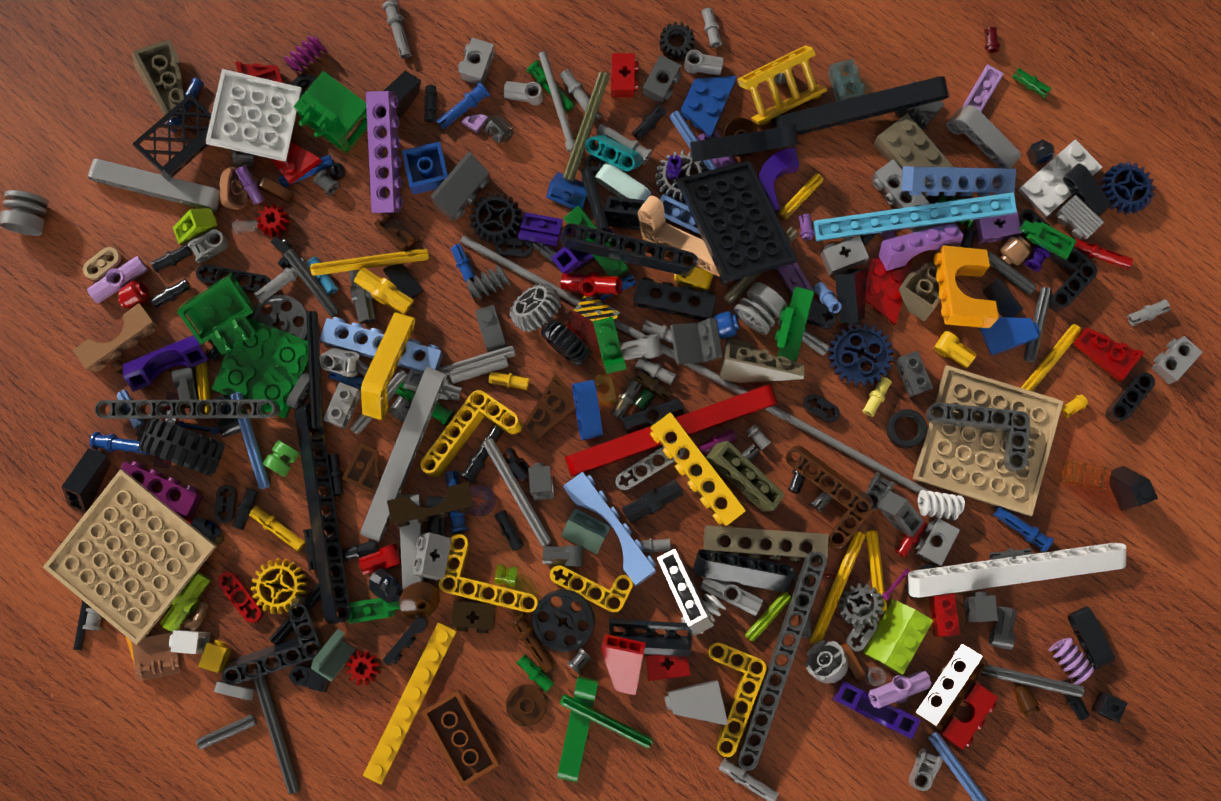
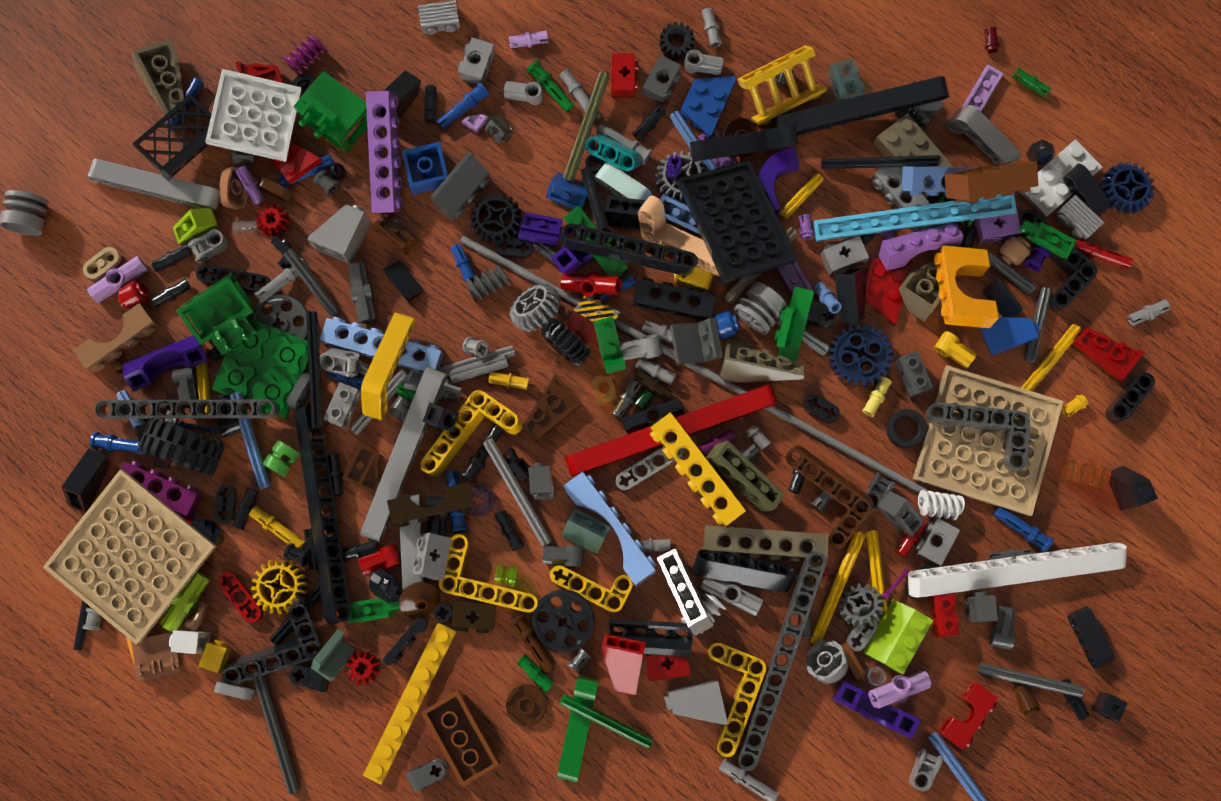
(226, 732): dark grey axle -> none
(297, 555): none -> black bush
(325, 280): dark azure pin -> none
(342, 234): none -> light grey slope
(369, 262): yellow axle -> none
(383, 291): yellow piece -> none
(396, 20): light grey pin -> none
(423, 775): none -> dark grey piece
(439, 17): none -> light grey brick
(439, 608): none -> black bush
(440, 417): none -> black brick
(475, 348): none -> light grey bush
(490, 328): dark grey slope -> none
(528, 39): none -> lavender pin
(557, 101): light grey bar -> none
(587, 410): blue beam -> none
(652, 501): black piece -> none
(768, 616): lime axle -> none
(880, 162): none -> black axle
(951, 698): brick -> none
(991, 180): none -> dark orange brick
(1073, 660): lavender piece -> none
(1177, 361): light grey brick -> none

